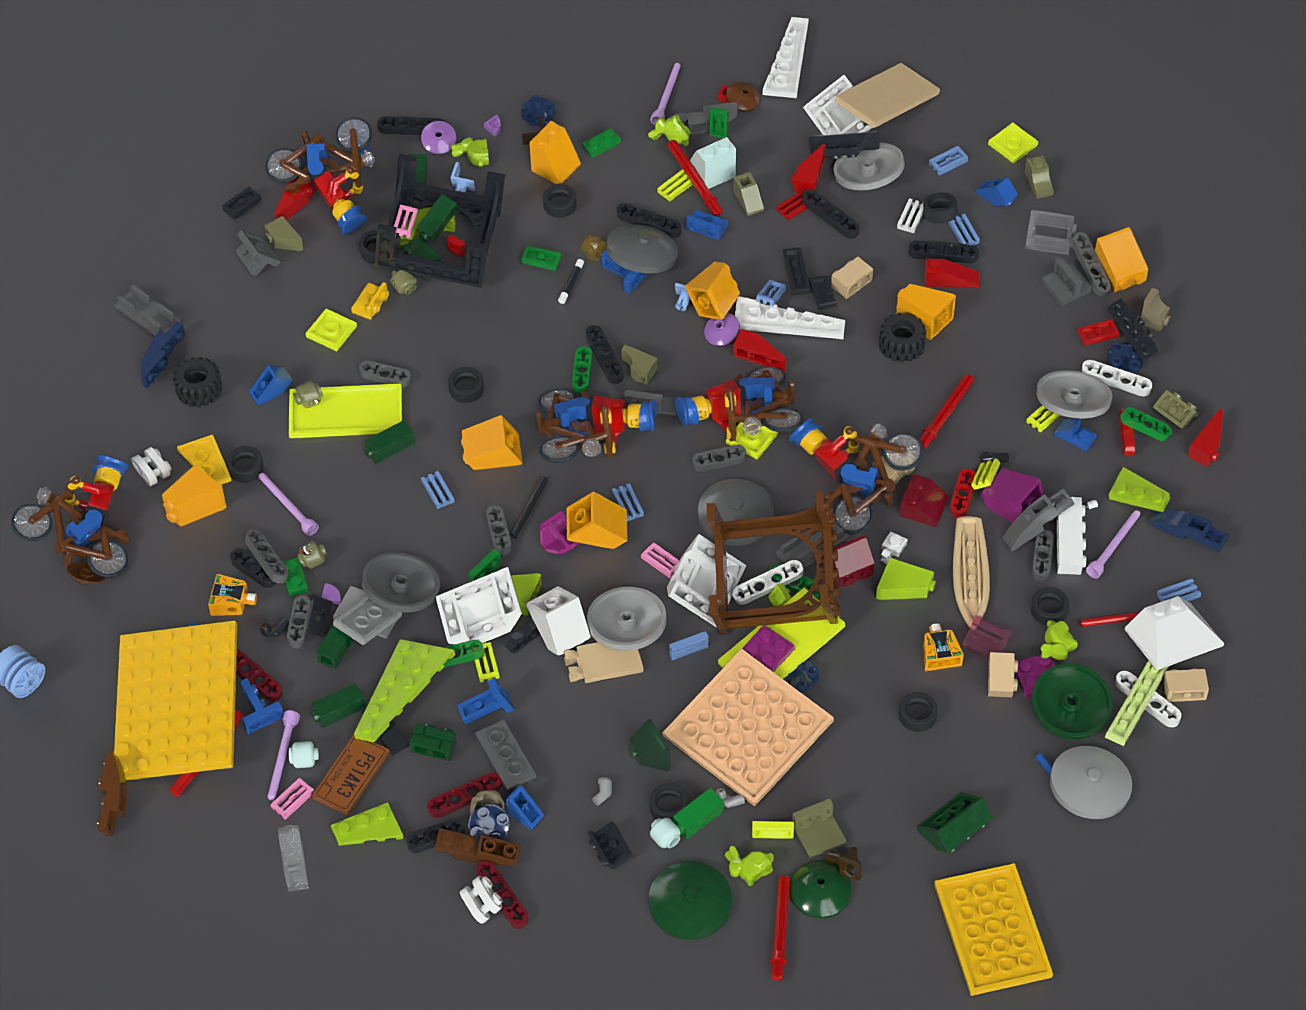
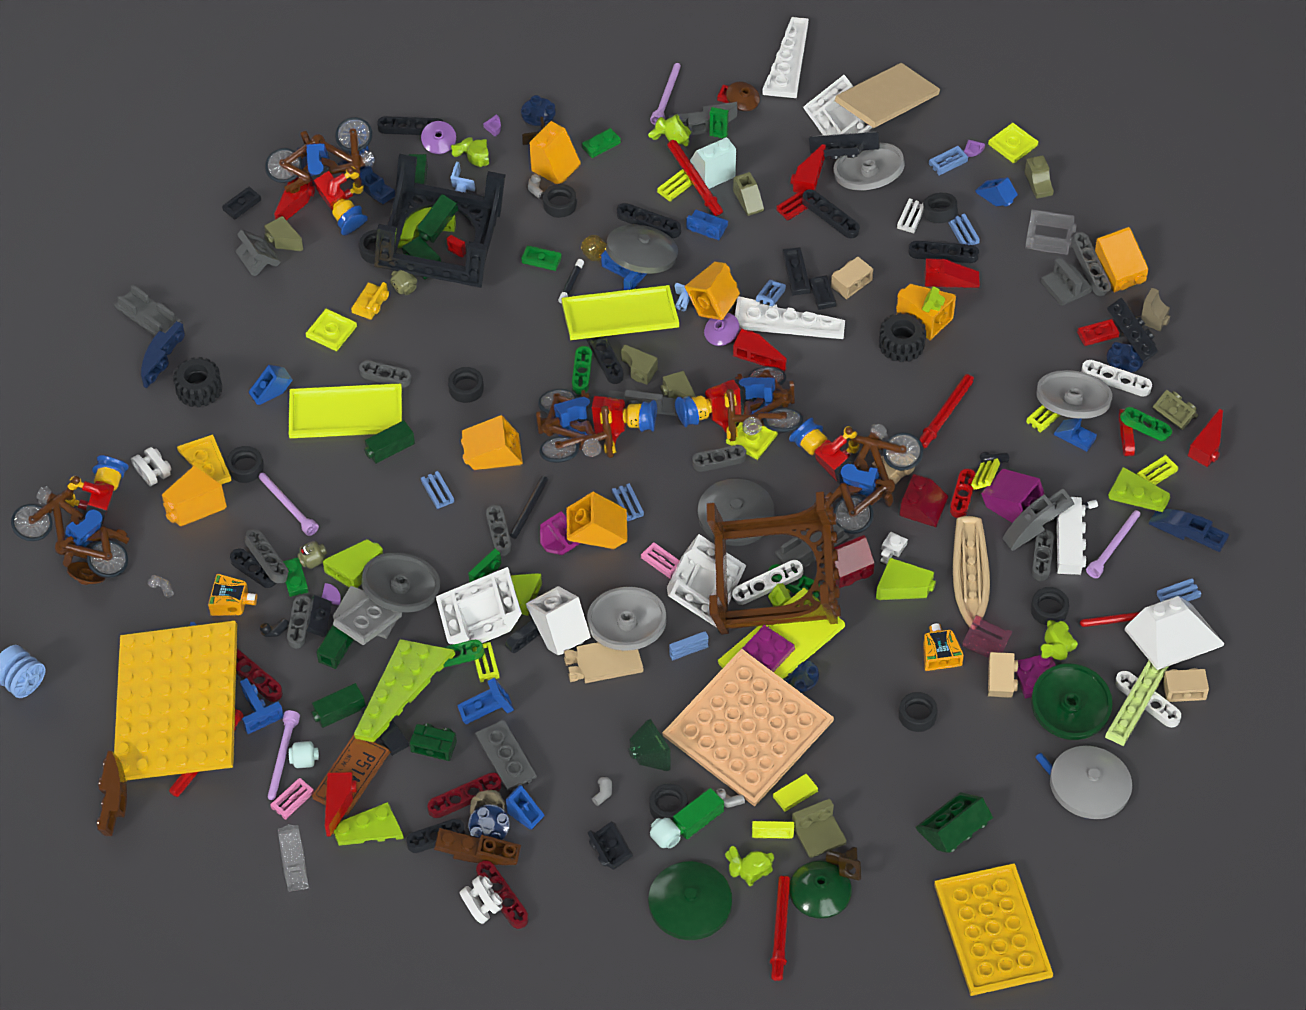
(163, 583): none -> clear arm
(308, 394): olive head -> none
(338, 798): none -> red slope
(349, 564): none -> lime slope
(374, 184): none -> dark blue slope
(402, 230): bright pink tile -> none
(533, 186): none -> light grey arm
(620, 312): none -> neon yellow tile
(676, 386): none -> olive arch
(795, 792): none -> neon yellow tile
(933, 300): none -> lime tile
(974, 148): none -> medium lavender tile
(1166, 473): none -> neon yellow tile

